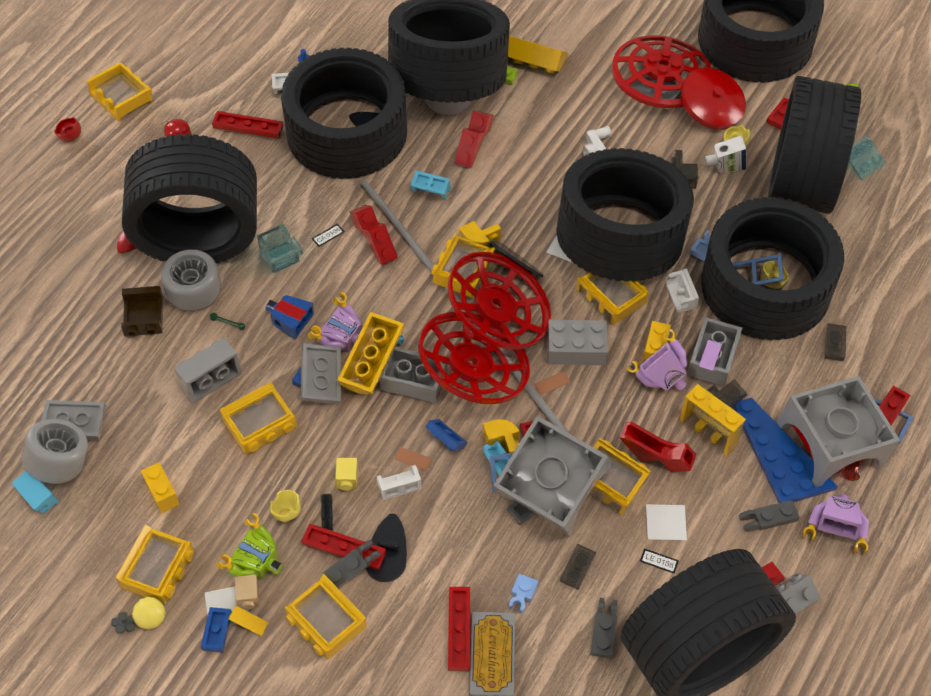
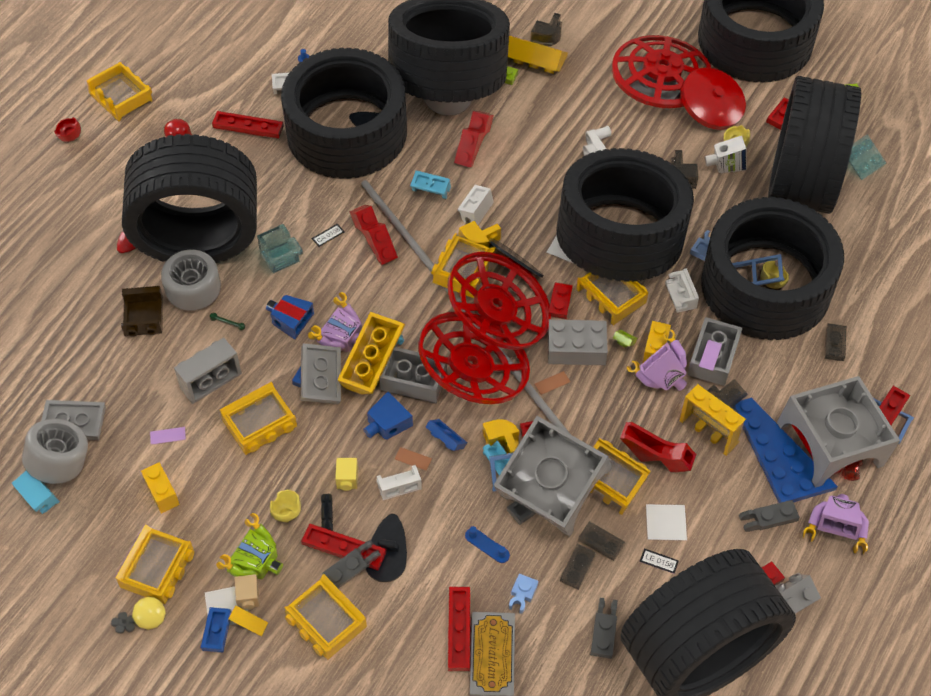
(167, 435): none -> lavender sticker
(387, 418): none -> blue torso
(476, 204): none -> white hinge
(487, 545): none -> blue piece
(547, 33): none -> clear smoke brick
(560, 300): none -> red plate
(601, 541): none -> clear smoke plate
(624, 338): none -> lime plate

